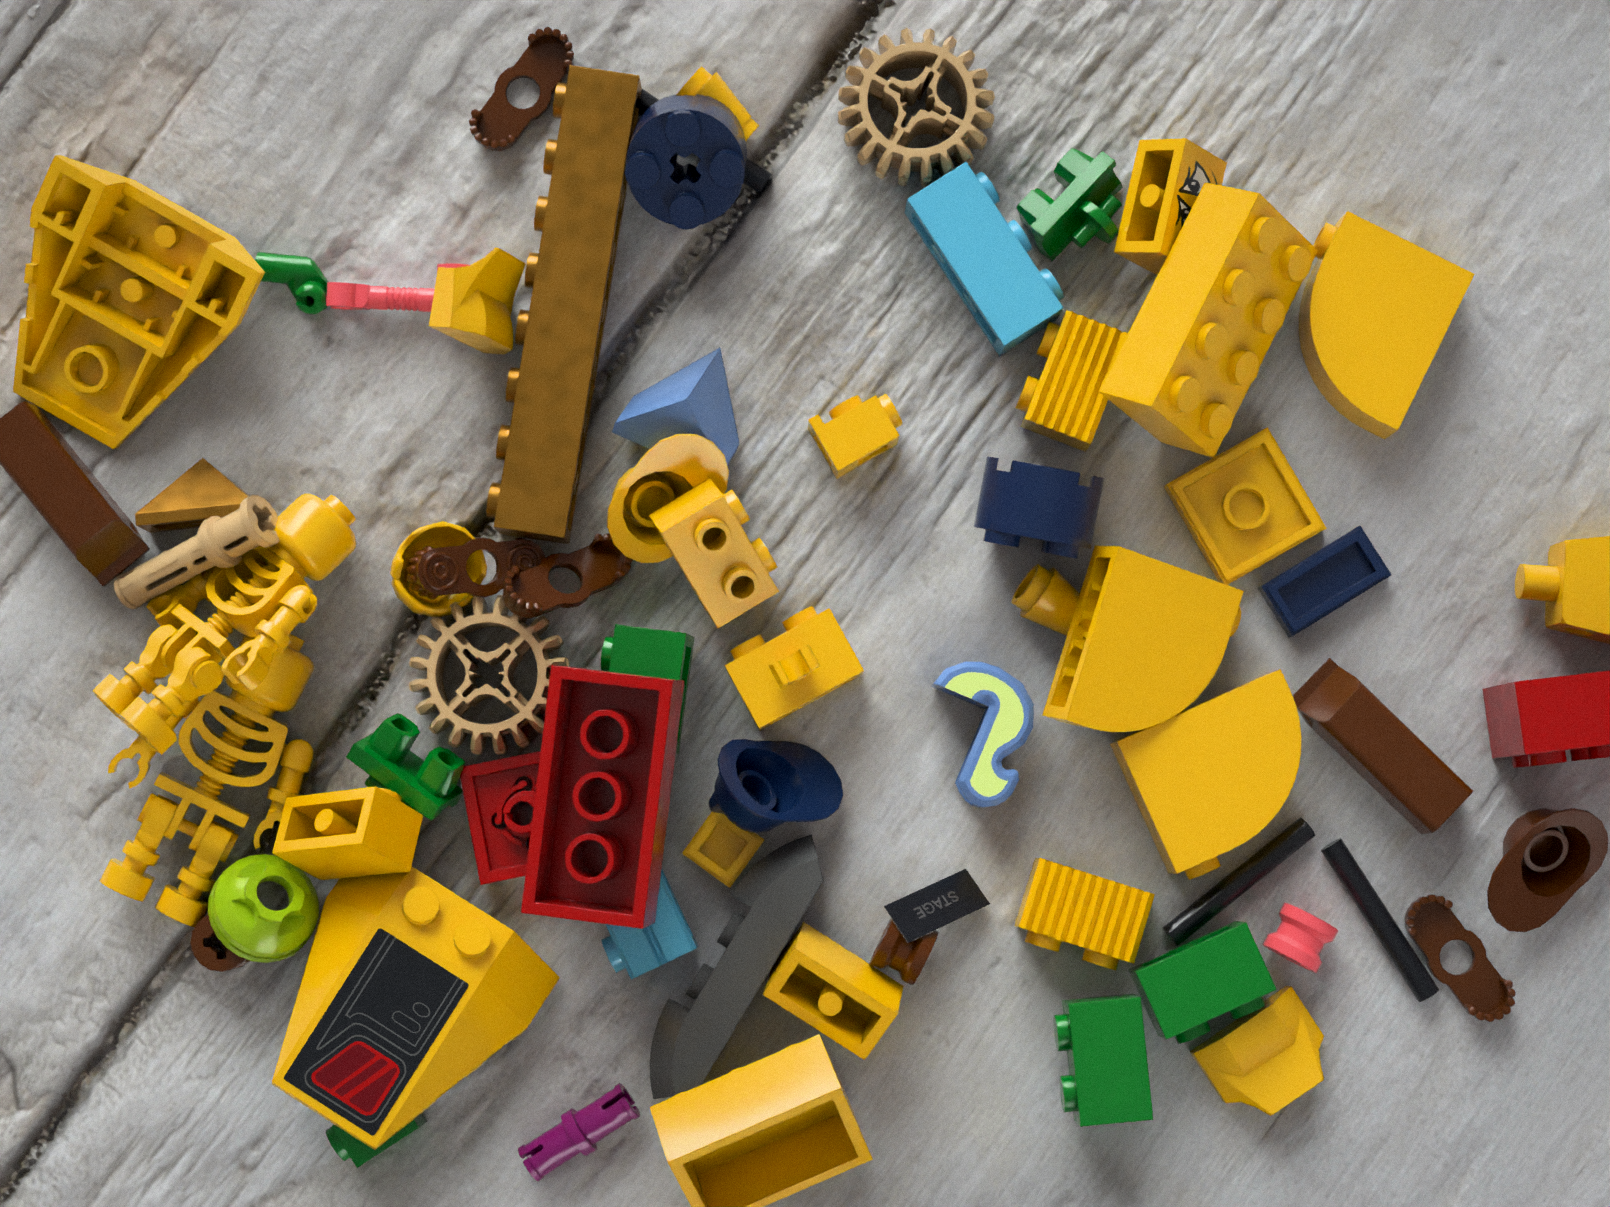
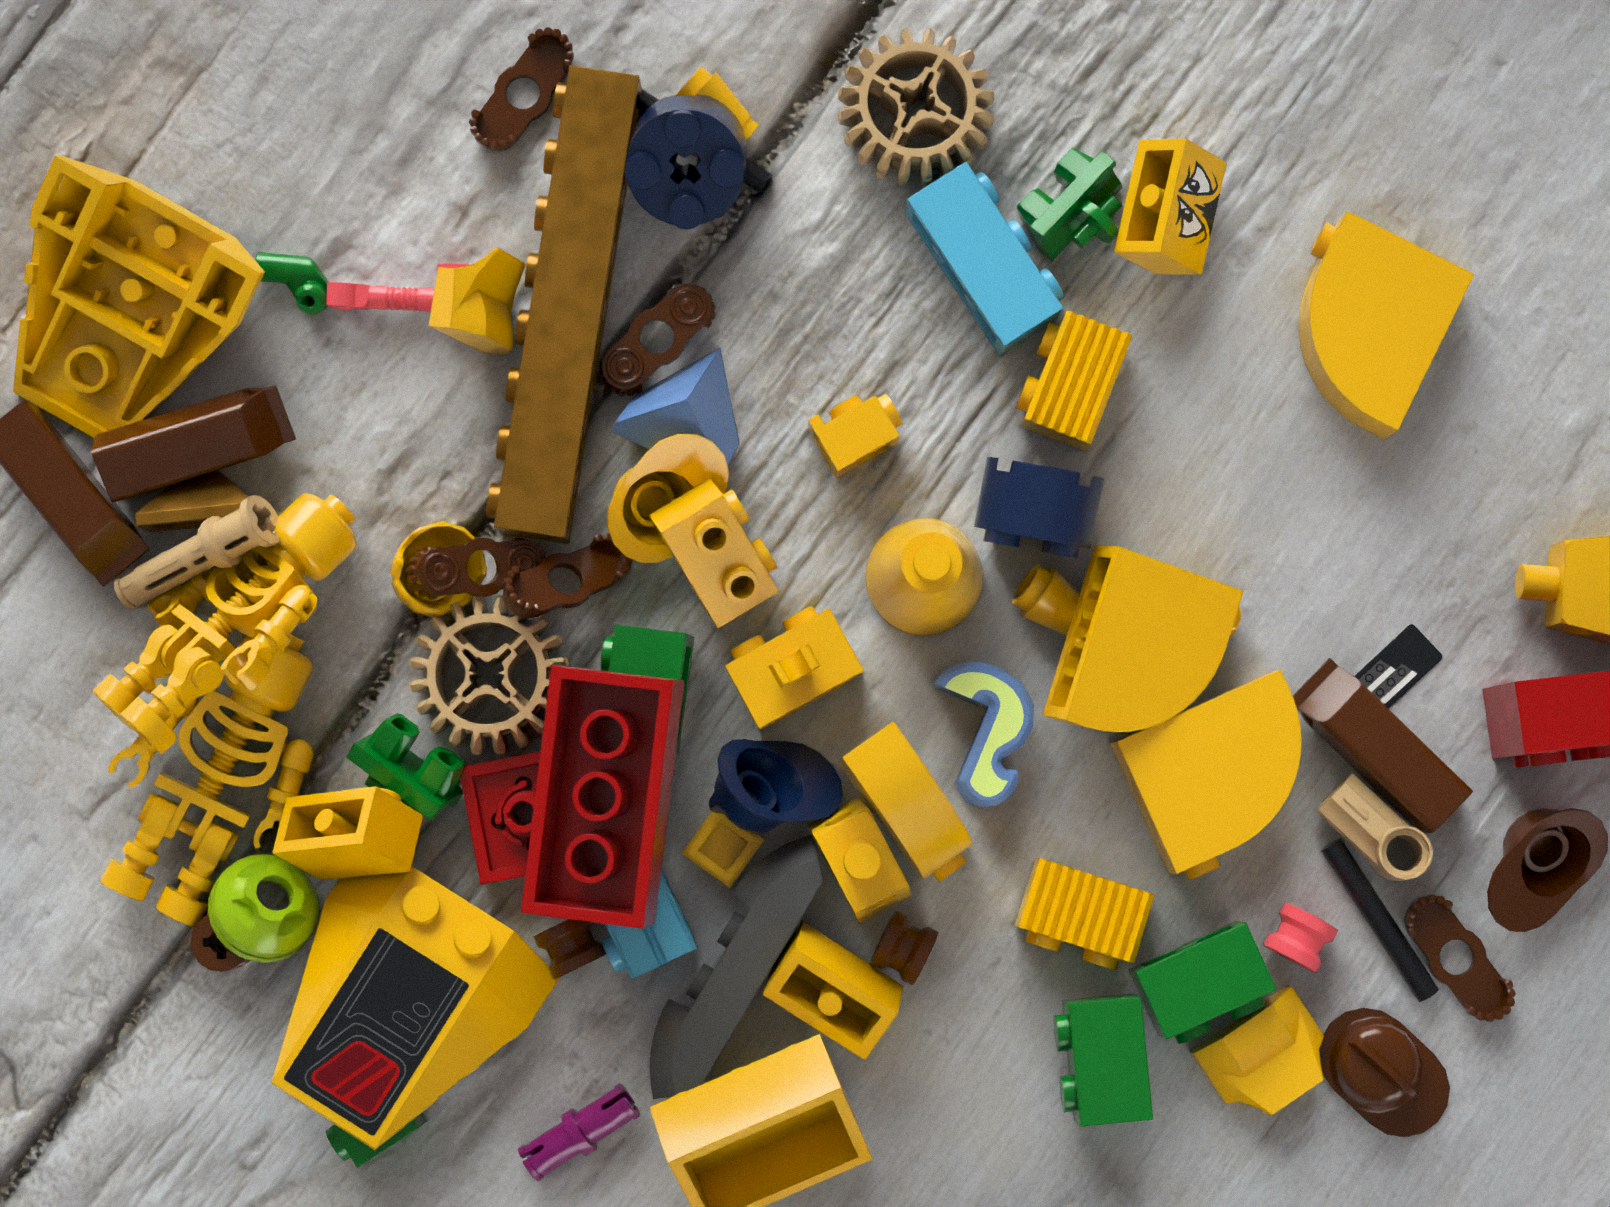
(191, 441): none -> reddish brown piece
(569, 946): none -> reddish brown wheel
(630, 365): none -> reddish brown piece
(860, 860): none -> yellow torso
(908, 803): none -> yellow brick
(924, 576): none -> yellow cone
(936, 905): black sticker -> none
(1209, 319): yellow brick -> none
(1239, 881): black bar -> none
(1244, 507): yellow tile -> none
(1324, 581): dark blue tile -> none
(1371, 826): none -> tan piece
(1384, 1072): none -> reddish brown piece
(1399, 665): none -> black sticker

